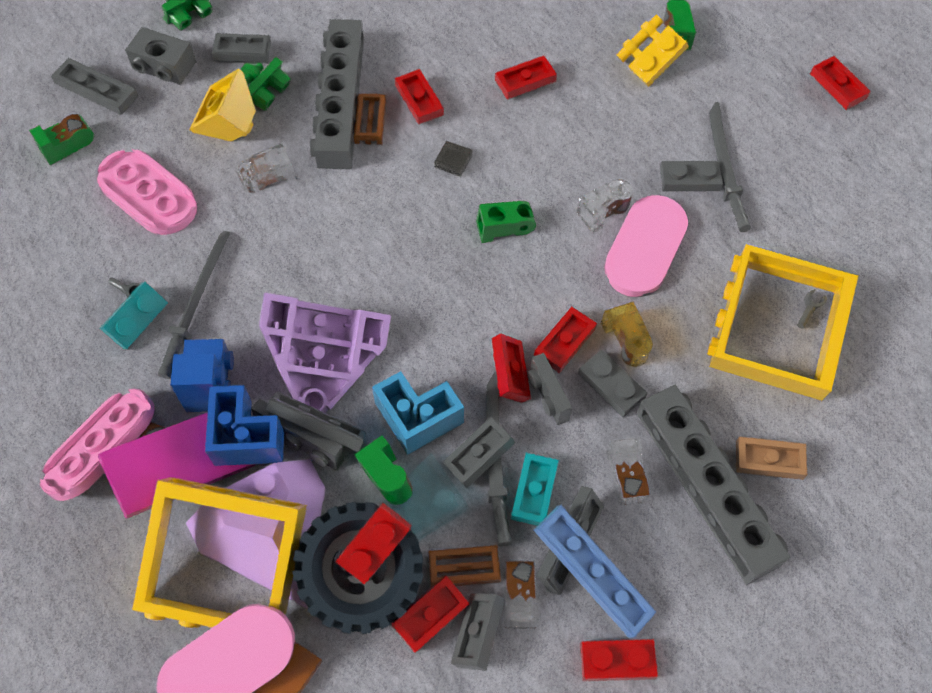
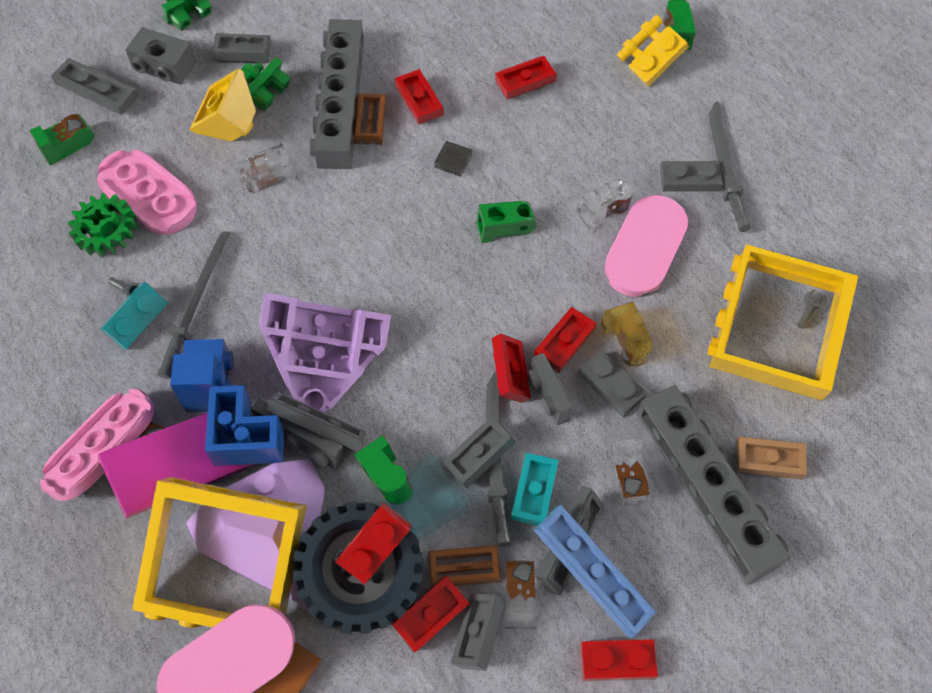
(102, 224): none -> green gear
(416, 418): dark azure brick -> none
(840, 82): red plate -> none

